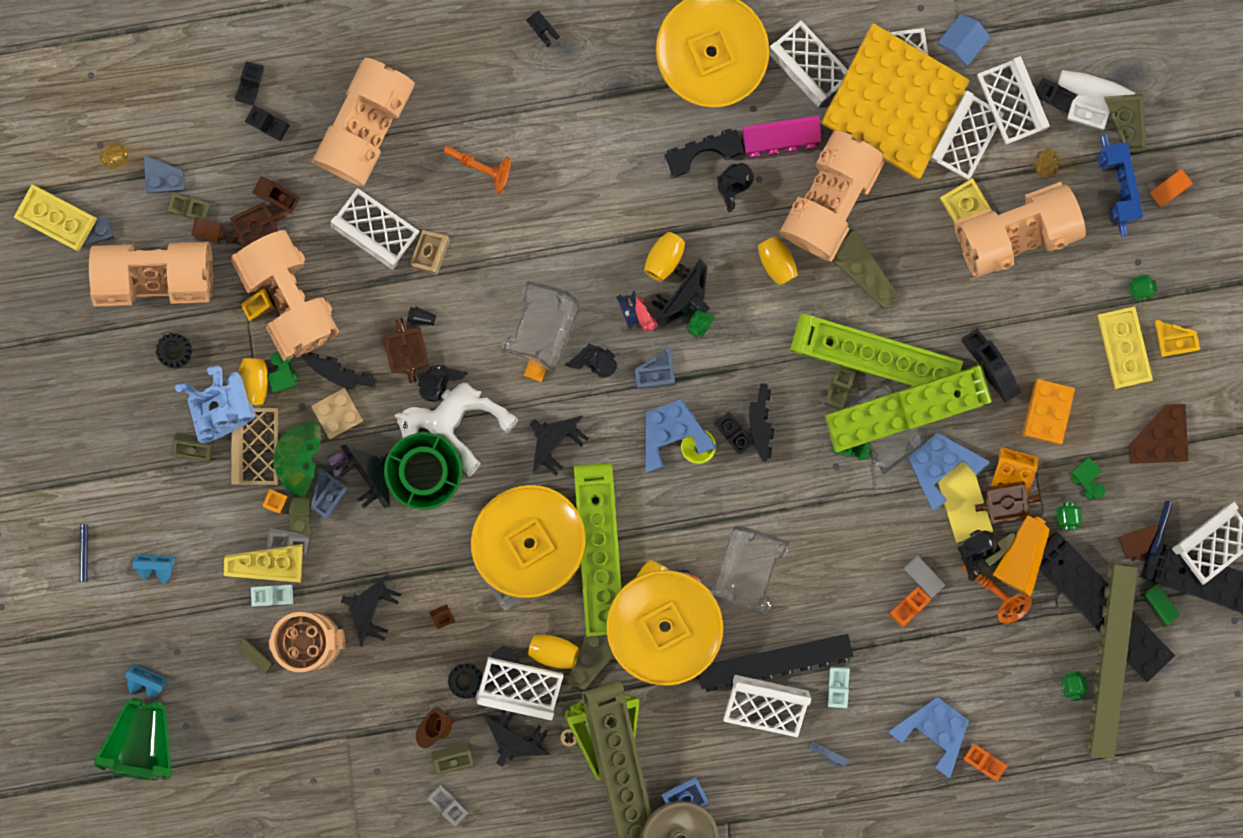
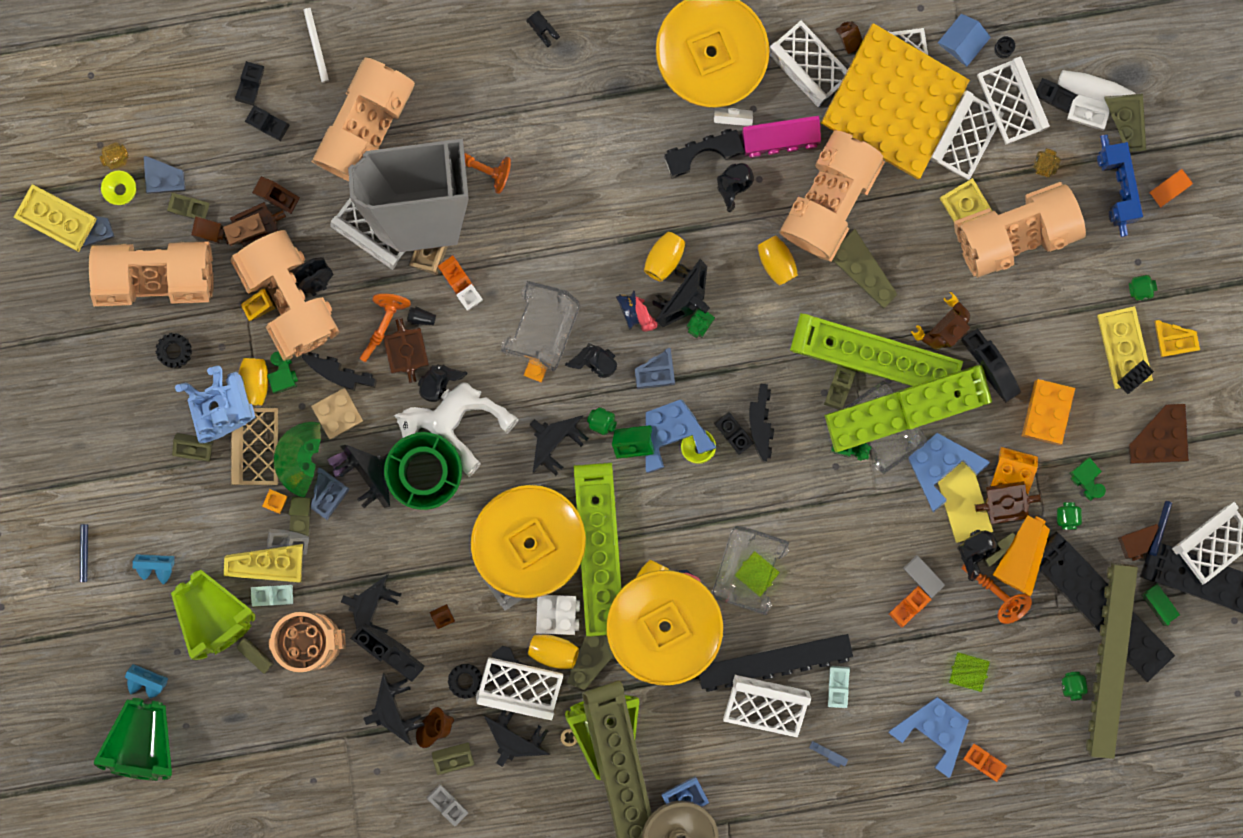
(114, 179): none -> neon yellow piece
(209, 615): none -> lime cone
(244, 229): none -> medium nougat plate
(313, 276): none -> black hinge
(316, 45): none -> white bar
(387, 649): none -> black slope
(387, 712): none -> black connector
(389, 302): none -> orange dish
(412, 194): none -> light grey windscreen
(454, 274): none -> orange slope
(469, 297): none -> white plate
(557, 614): none -> white plate
(601, 421): none -> green head
(632, 442): none -> green panel
(733, 116): none -> white plate
(757, 573): none -> clear neon green piece
(850, 36): none -> reddish brown bracket
(949, 329): none -> reddish brown torso
(969, 672): none -> clear neon green piece
(1005, 43): none -> black wheel
(1135, 377): none -> black tyre

